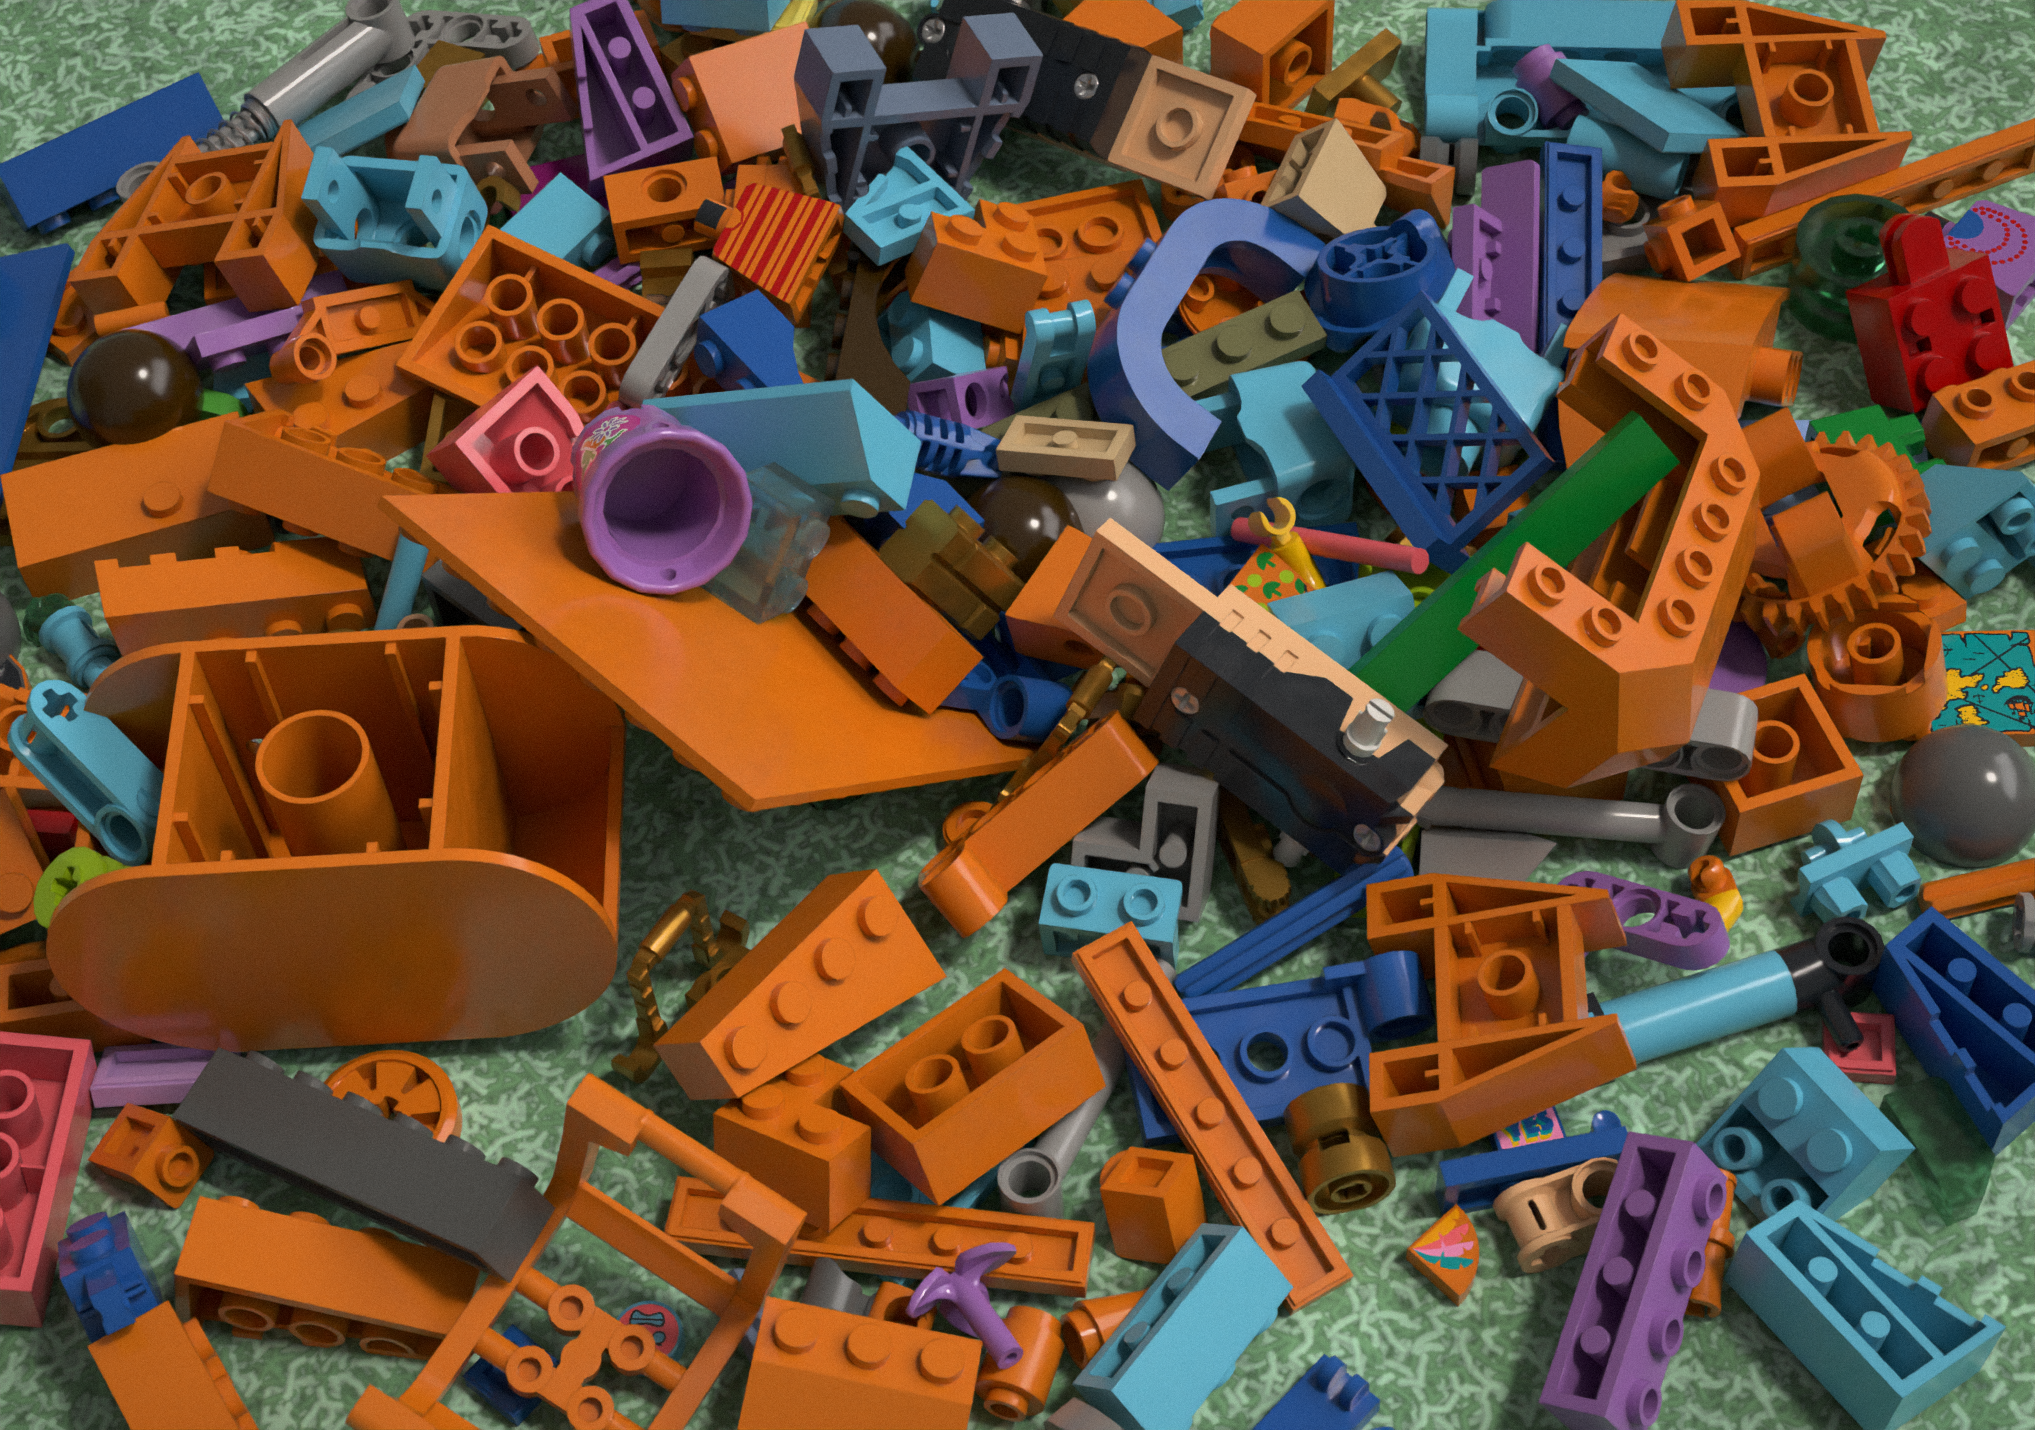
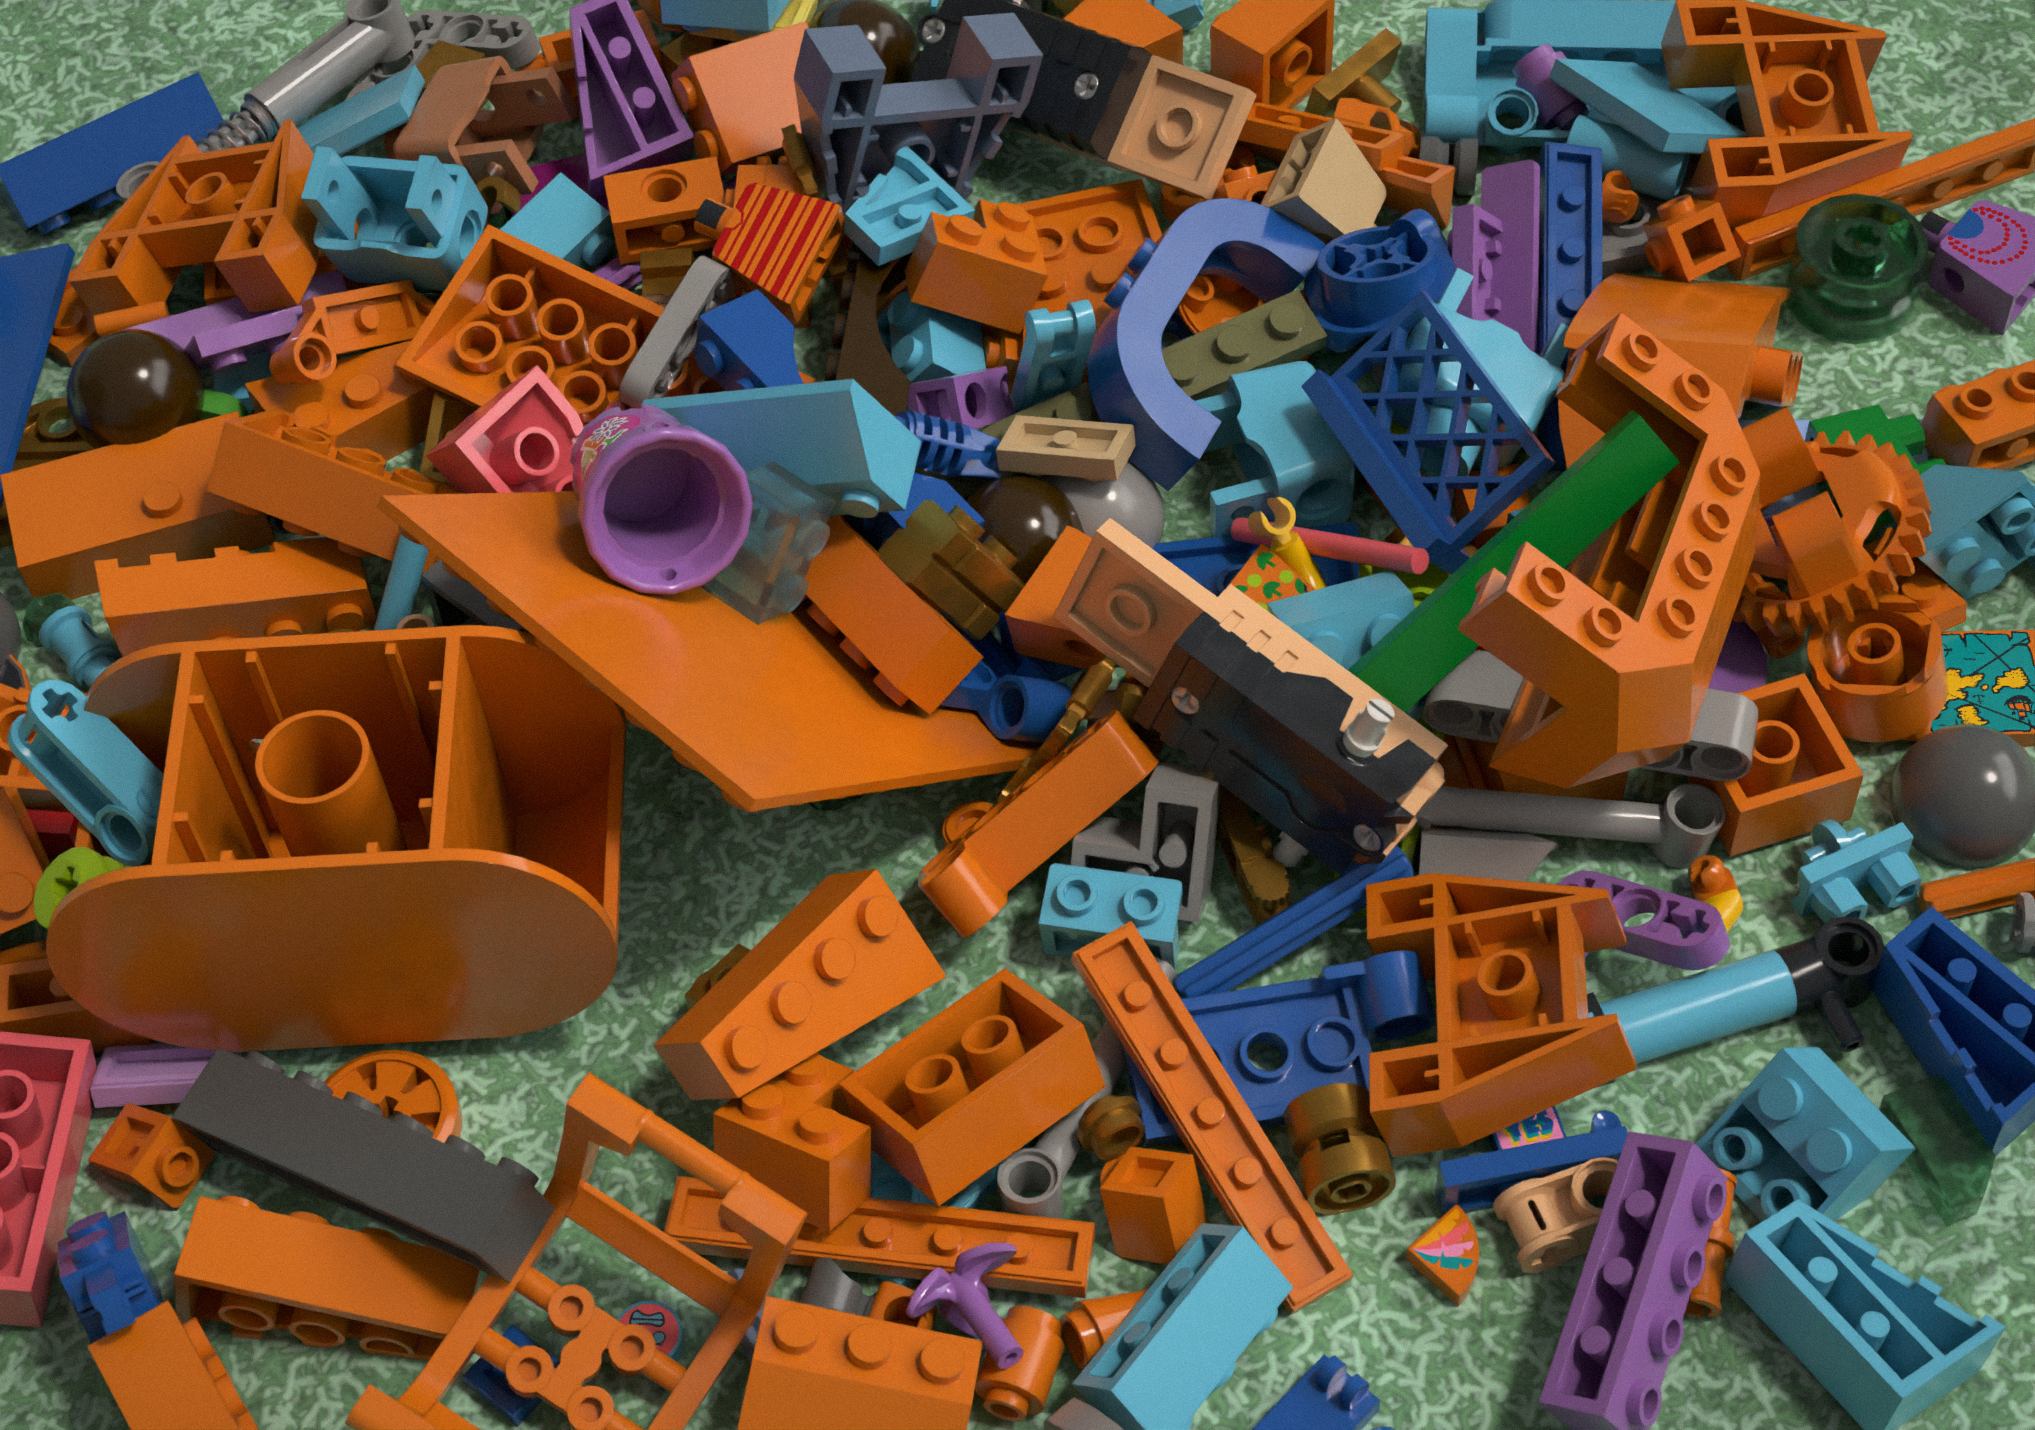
(688, 910): pearl gold piece -> none
(1111, 1126): none -> pearl gold plate
(1875, 1057): coral tile -> none
(1928, 317): red brick -> none

